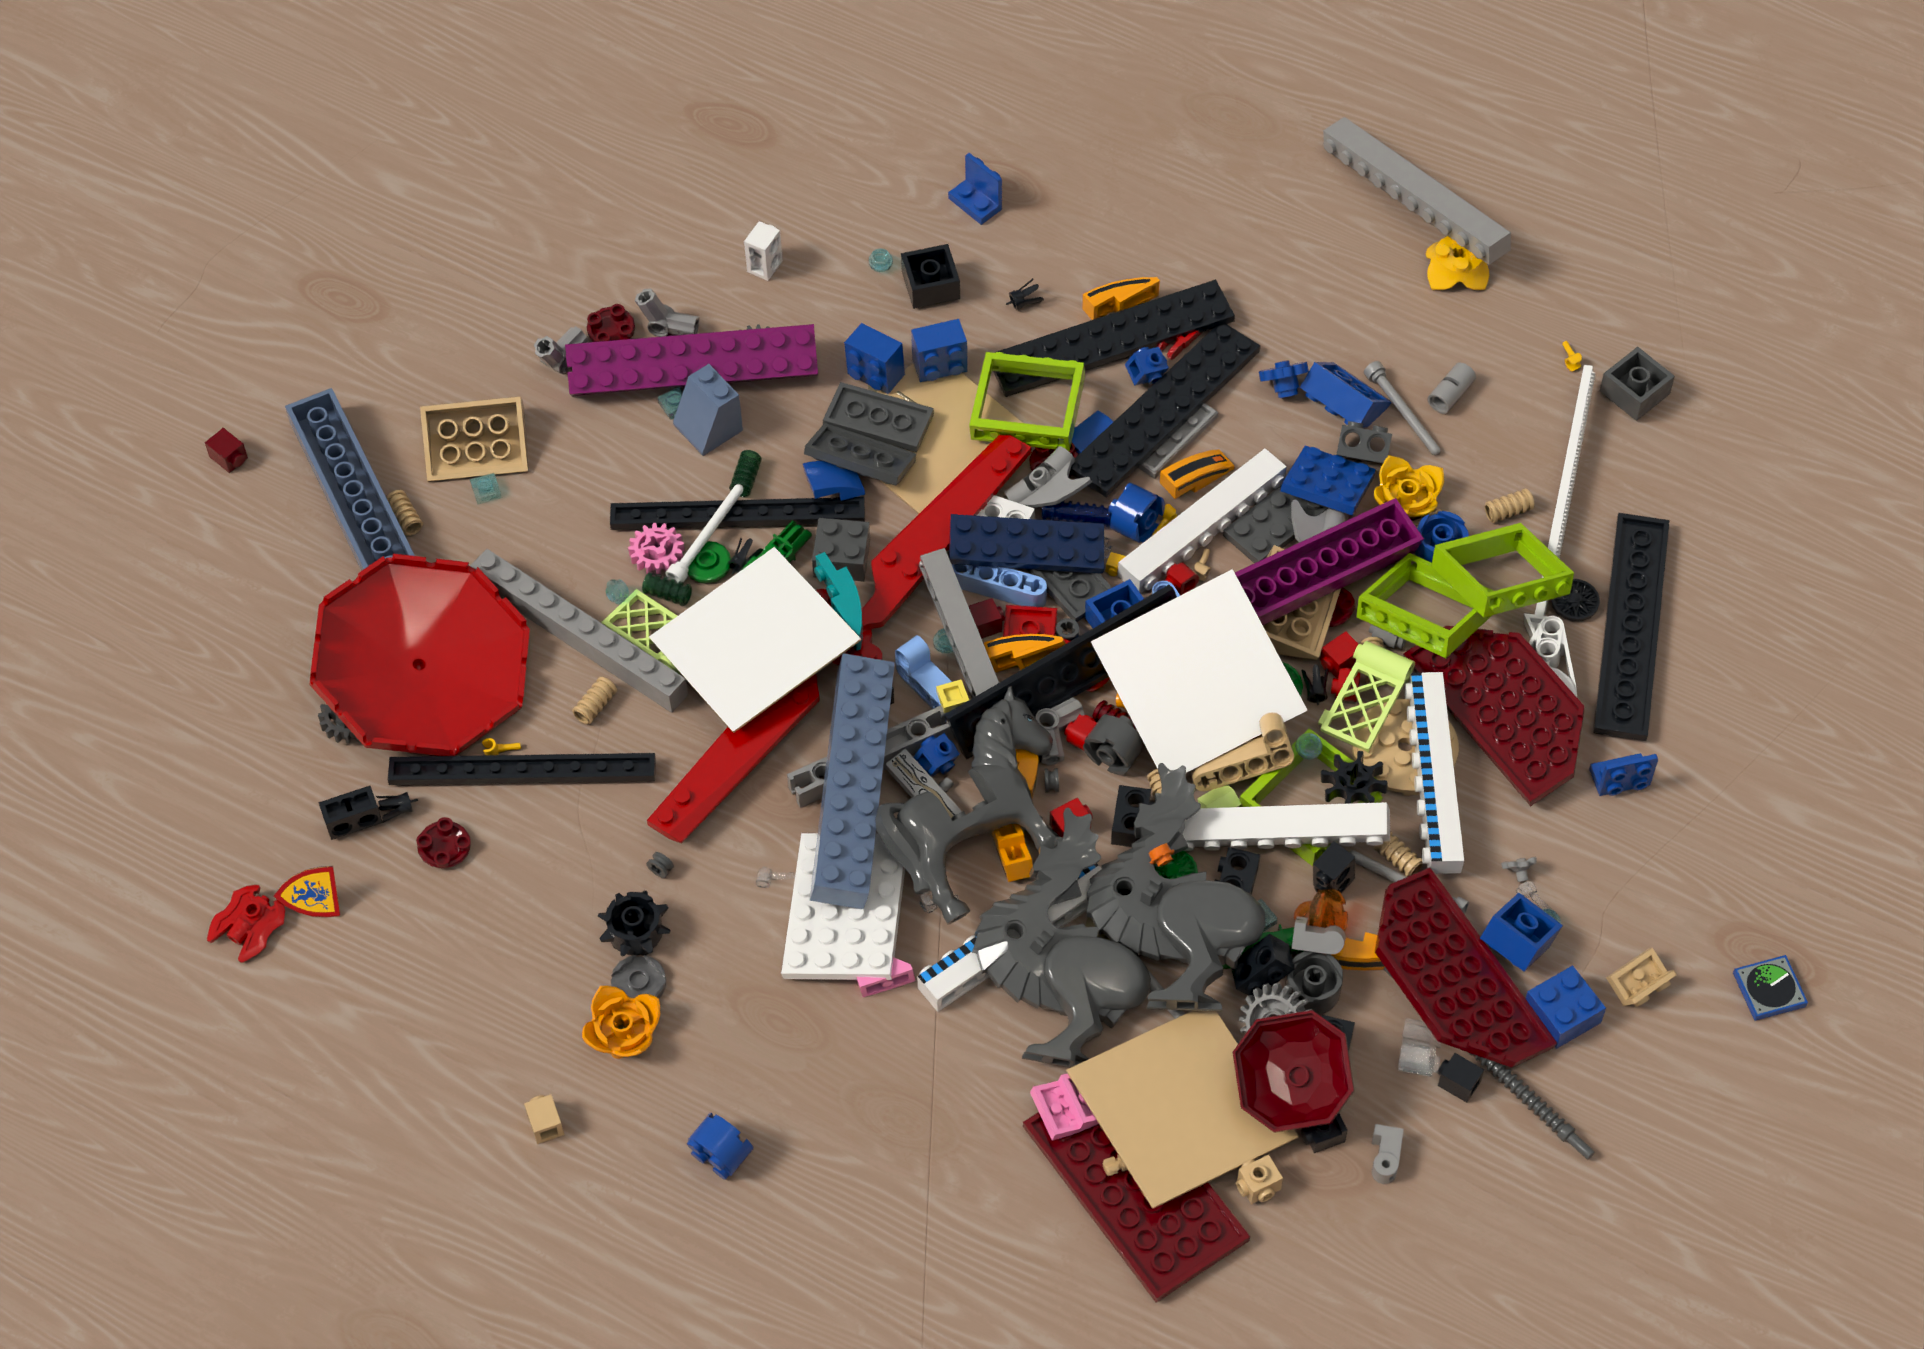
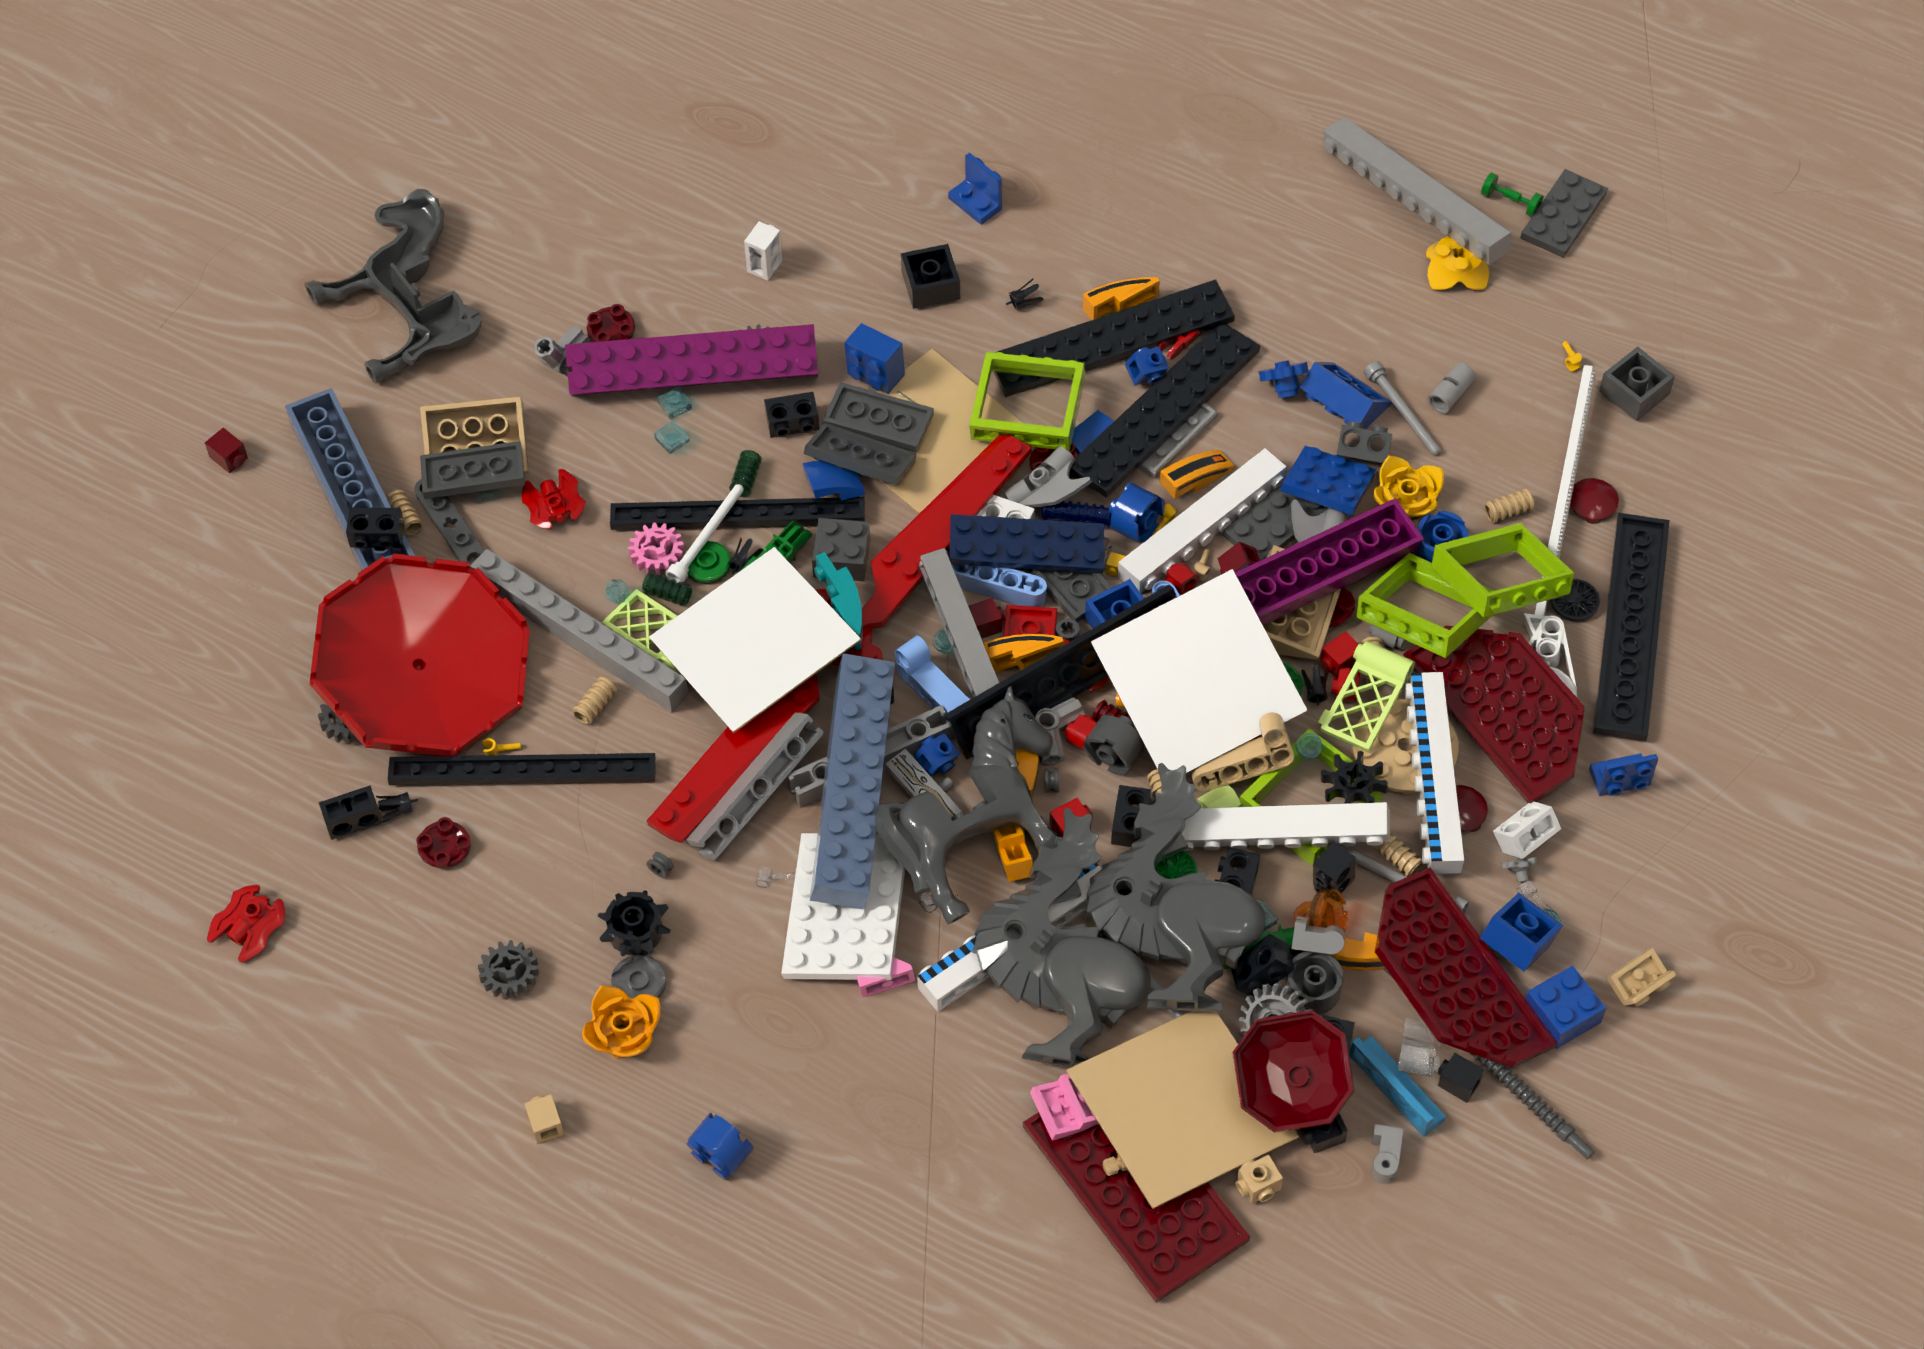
(311, 892): shield -> none
(376, 527): none -> black brick
(393, 276): none -> dark grey animal
(442, 512): none -> dark grey piece
(472, 470): none -> dark grey plate
(522, 972): none -> dark grey gear
(553, 502): none -> red piece
(663, 318): light grey piece -> none
(671, 437): none -> clear light blue plate
(708, 410): sand blue slope -> none
(741, 800): none -> light grey piece
(791, 414): none -> black brick
(880, 260): clear light blue plate -> none
(939, 350): blue brick -> none
(951, 695): light yellow plate -> none
(1161, 855): orange plate -> none
(1238, 558): none -> dark red brick
(1396, 1085): none -> dark azure fence
(1471, 808): none -> dark red dish
(1490, 185): none -> green wheel
(1527, 829): none -> white brick
(1564, 213): none -> dark grey plate
(1594, 499): none -> dark red dish
(1770, 987): tile -> none

